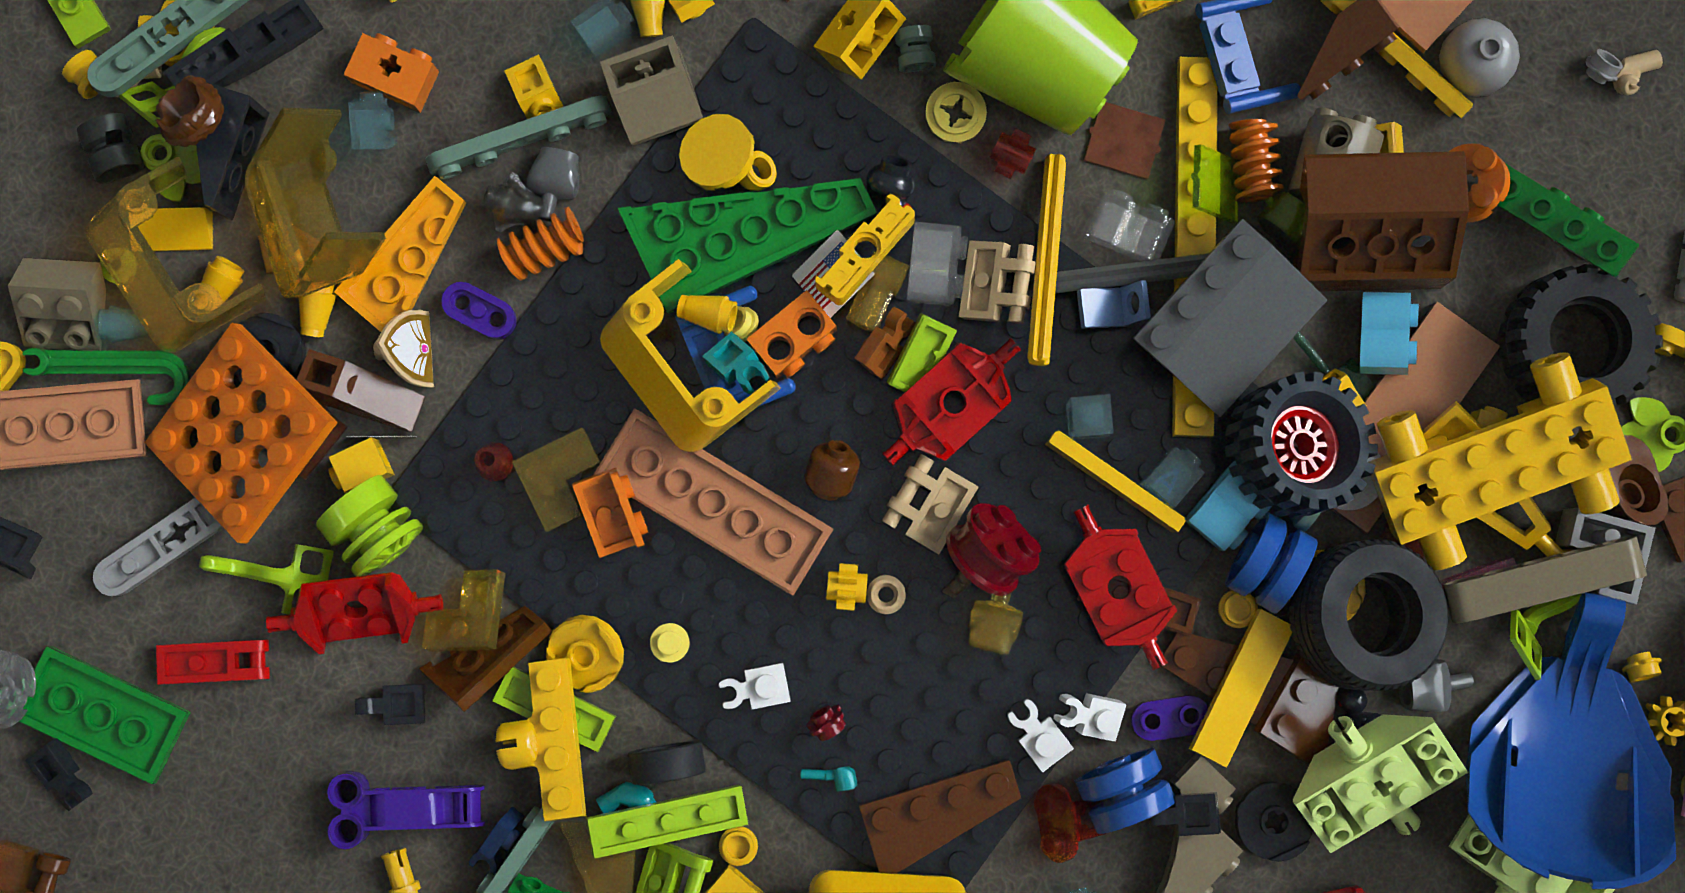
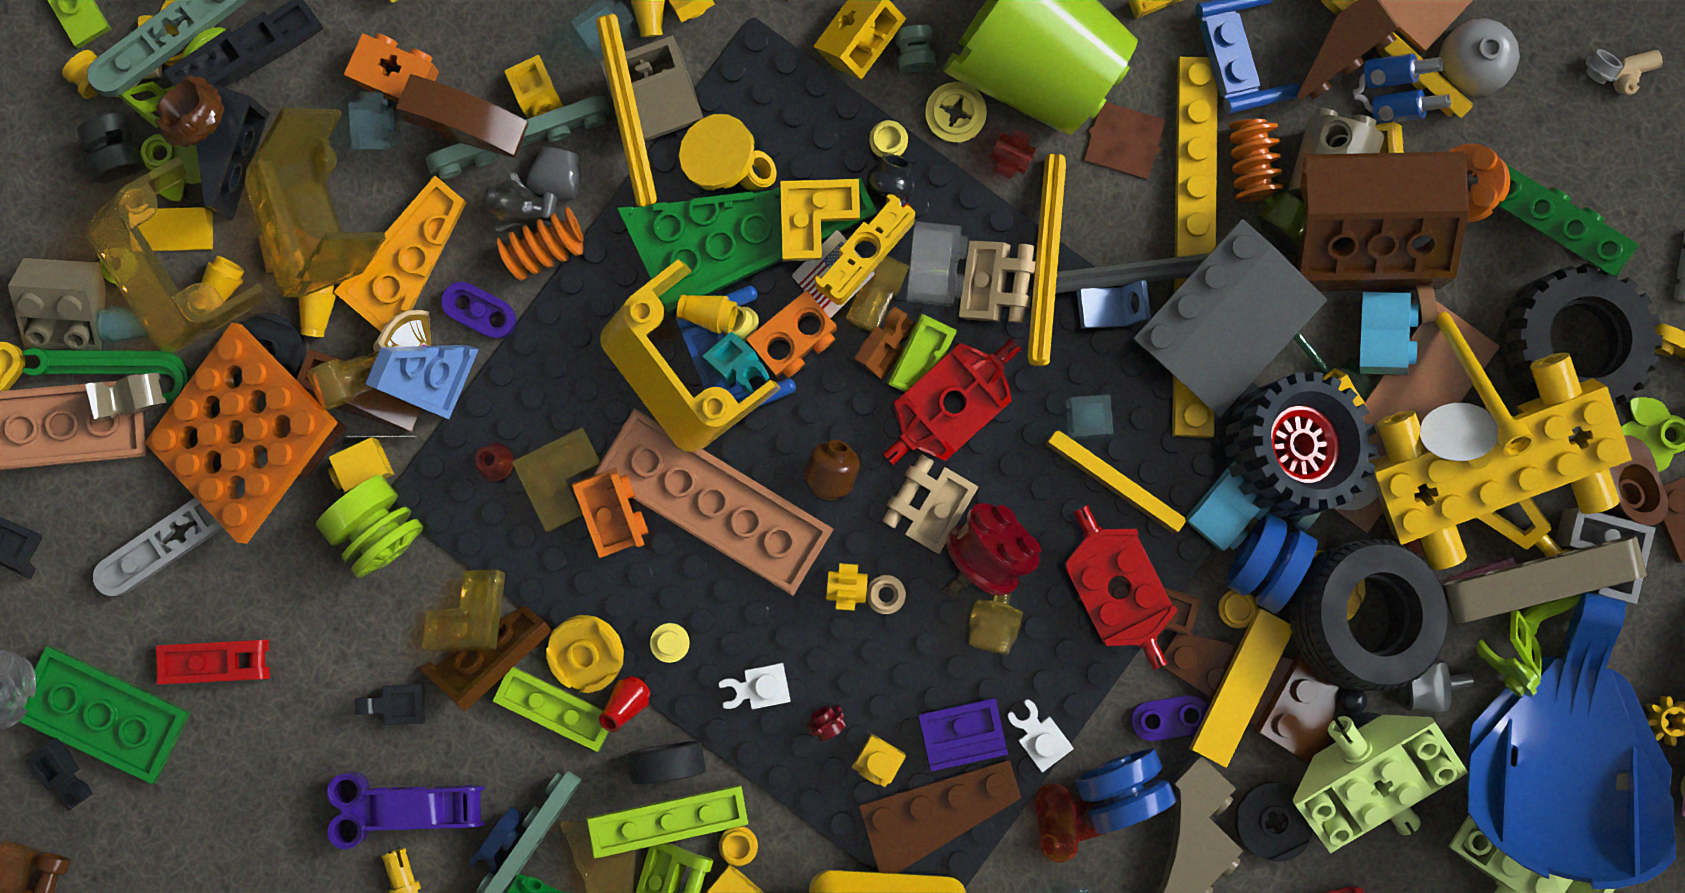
(126, 397): none -> dark tan leg
(287, 578): lime piece -> none
(325, 616): red plate -> none
(341, 382): none -> clear yellow piece
(424, 374): none -> medium blue wing
(461, 116): none -> reddish brown slope
(549, 740): yellow plate -> none
(626, 109): none -> yellow axle
(626, 701): none -> red cone
(627, 795): teal arm -> none
(806, 206): none -> yellow plate
(844, 777): teal hand -> none
(878, 761): none -> yellow brick
(888, 138): none -> light yellow plate
(963, 734): none -> dark purple plate
(1095, 718): white plate -> none
(1128, 227): clear brick -> none
(1173, 476): clear light blue brick -> none
(1193, 813): black plate -> none
(1214, 184): clear neon green piece -> none
(1398, 71): none -> blue piece
(1427, 302): none -> medium nougat tile
(1459, 431): none -> white sticker
(1512, 435): none -> yellow piece
(1518, 676): none -> lime plate
(1642, 667): yellow plate -> none

